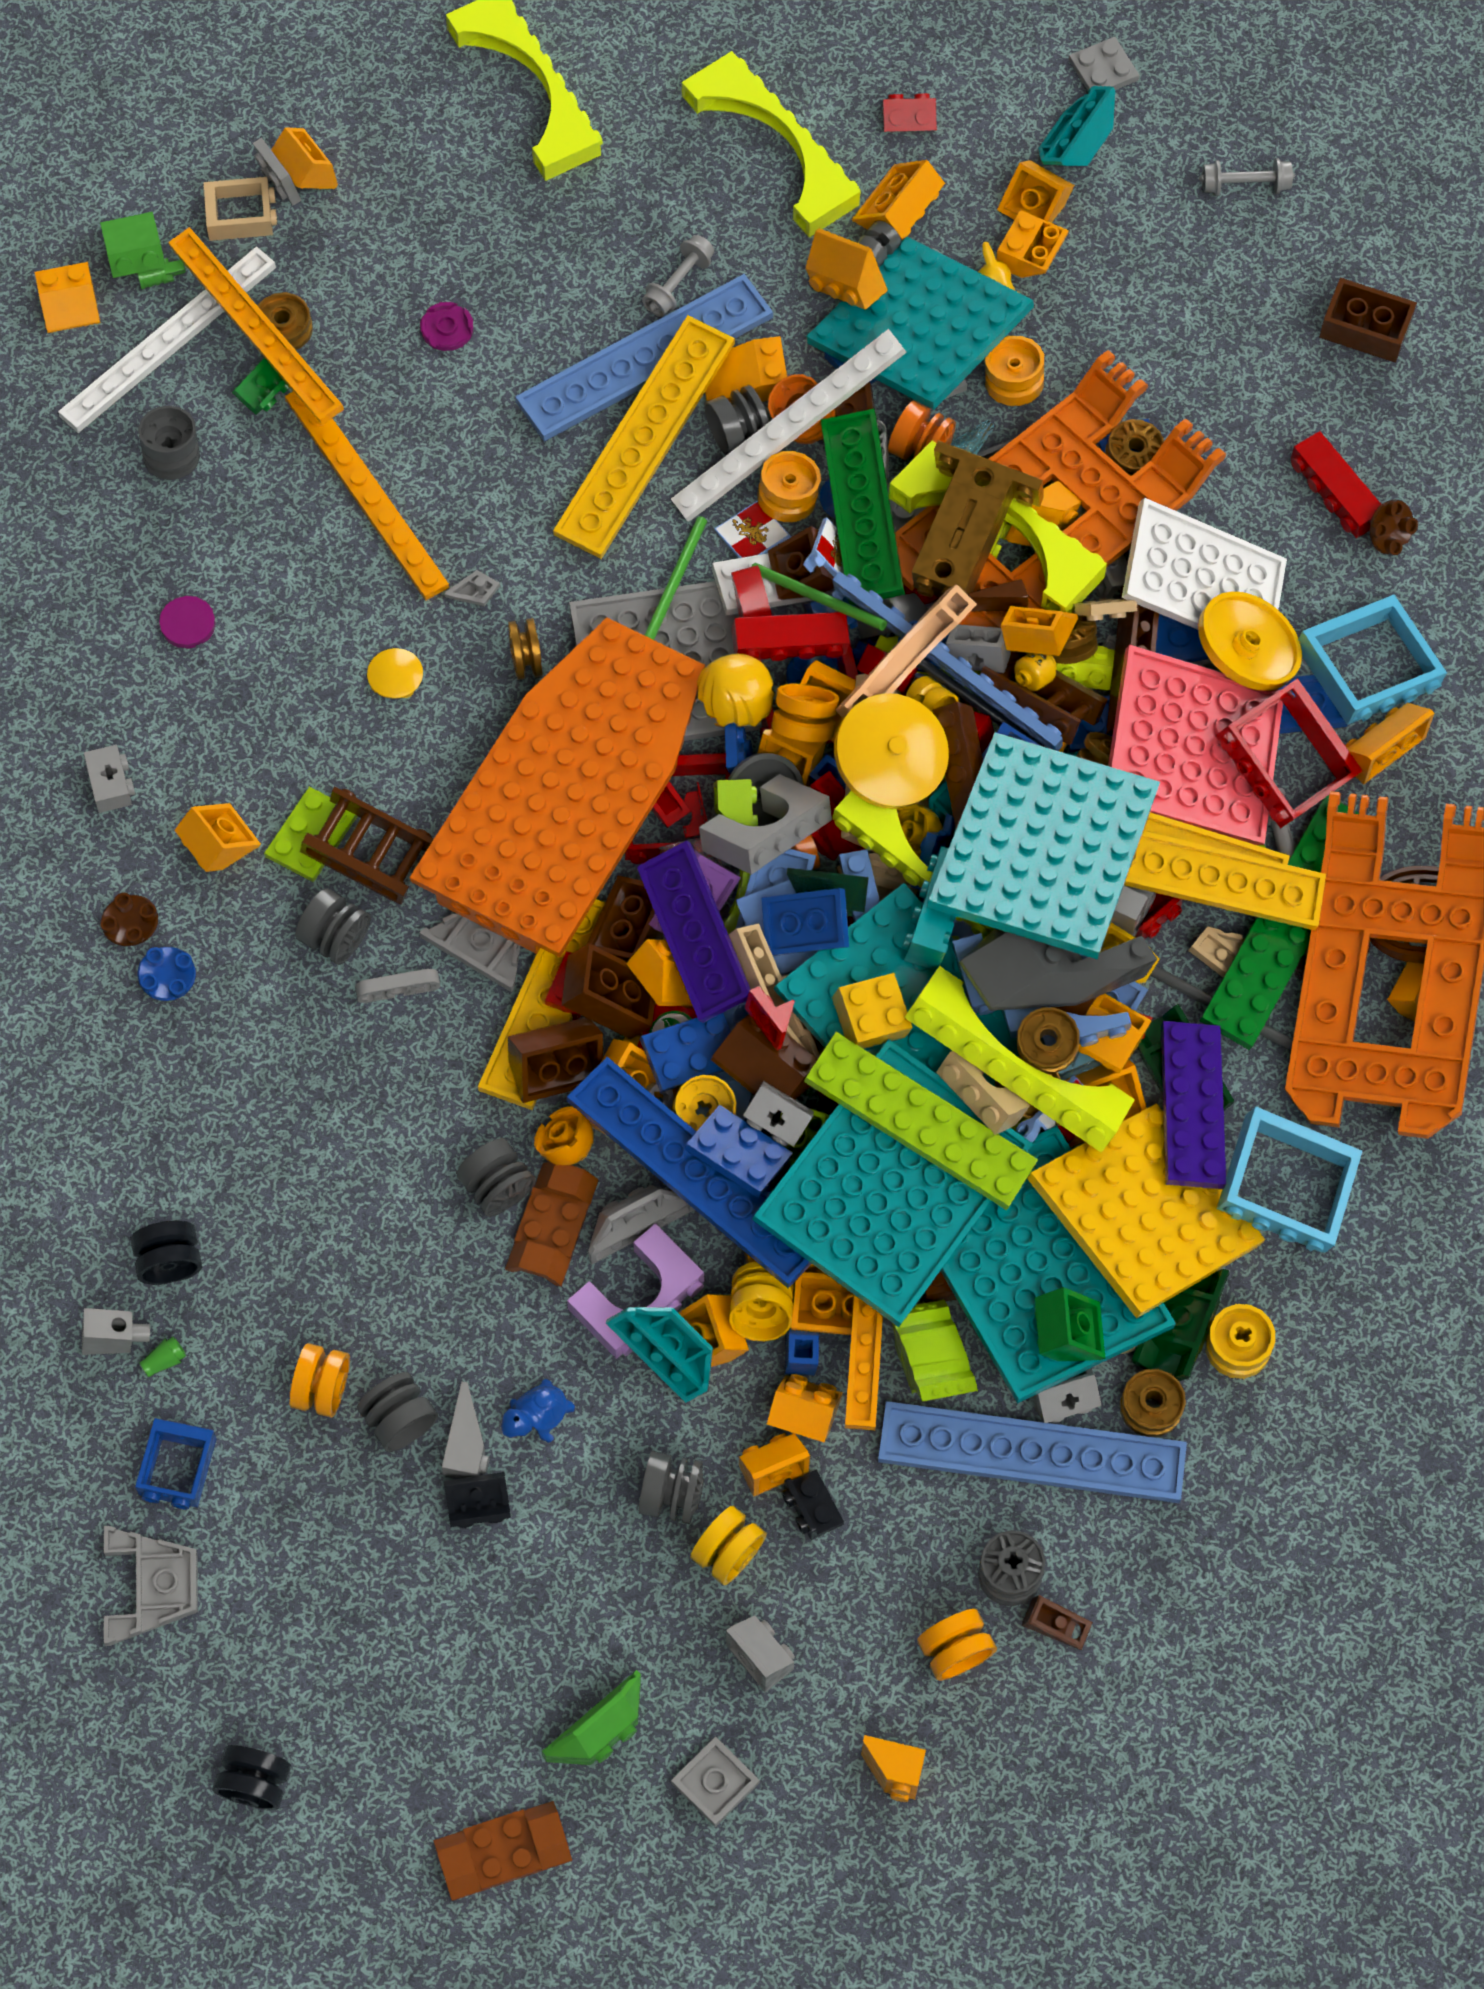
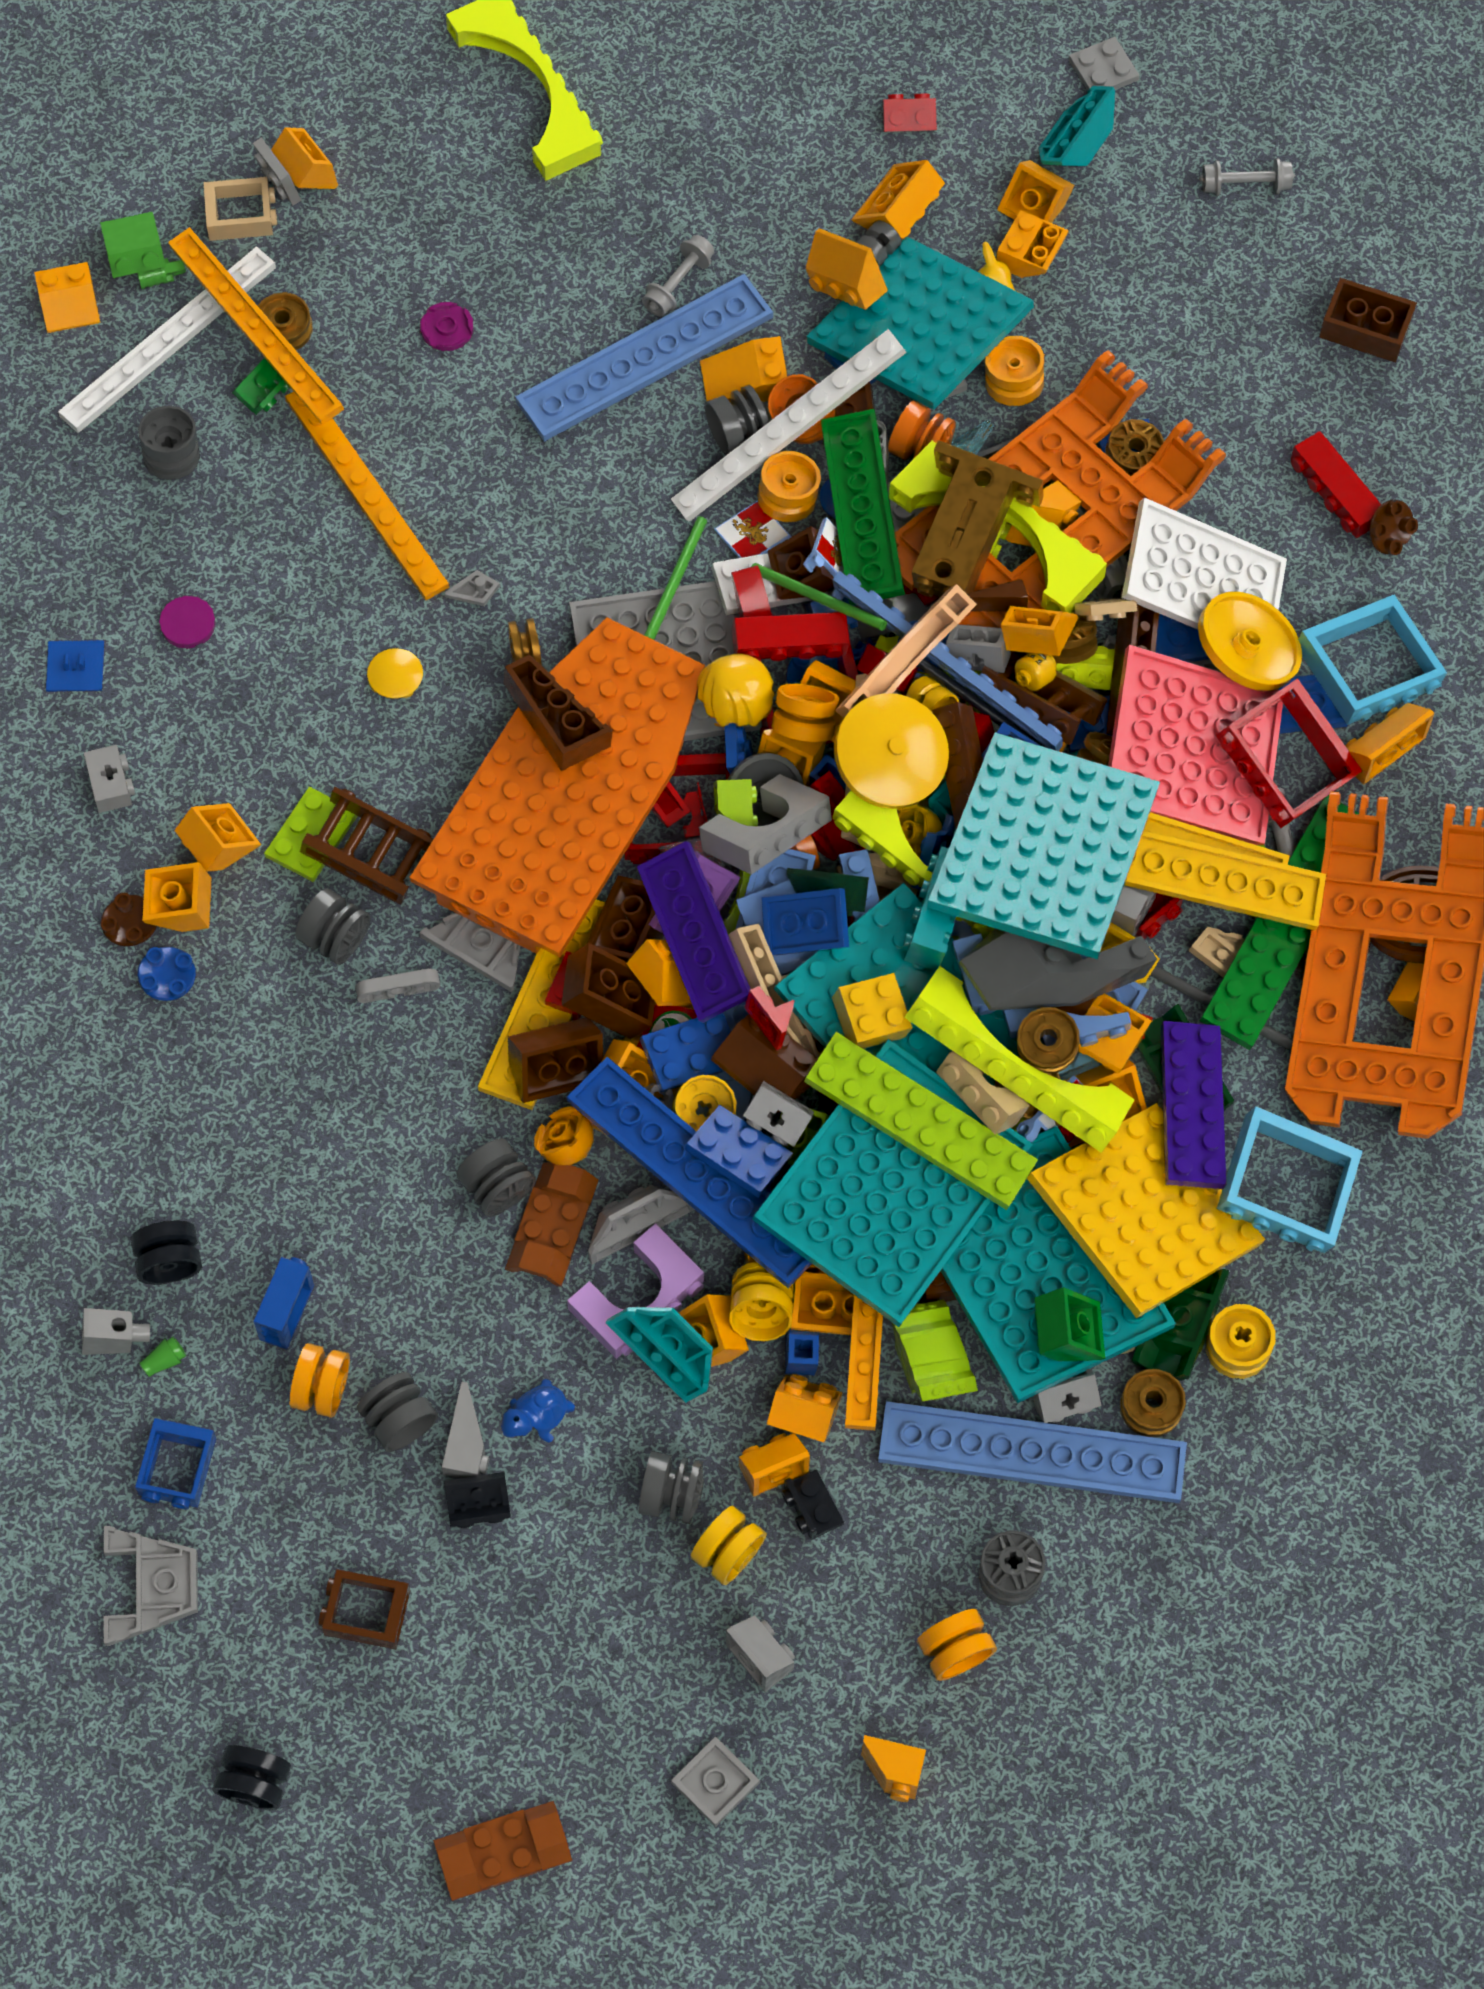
(75, 666): none -> blue piece
(177, 897): none -> light orange slope
(284, 1302): none -> blue window
(395, 1619): none -> reddish brown window
(556, 716): none -> reddish brown wedge
(600, 1727): bright green wedge -> none
(644, 437): yellow plate -> none
(734, 88): neon yellow arch -> none
(1055, 1622): reddish brown slope -> none

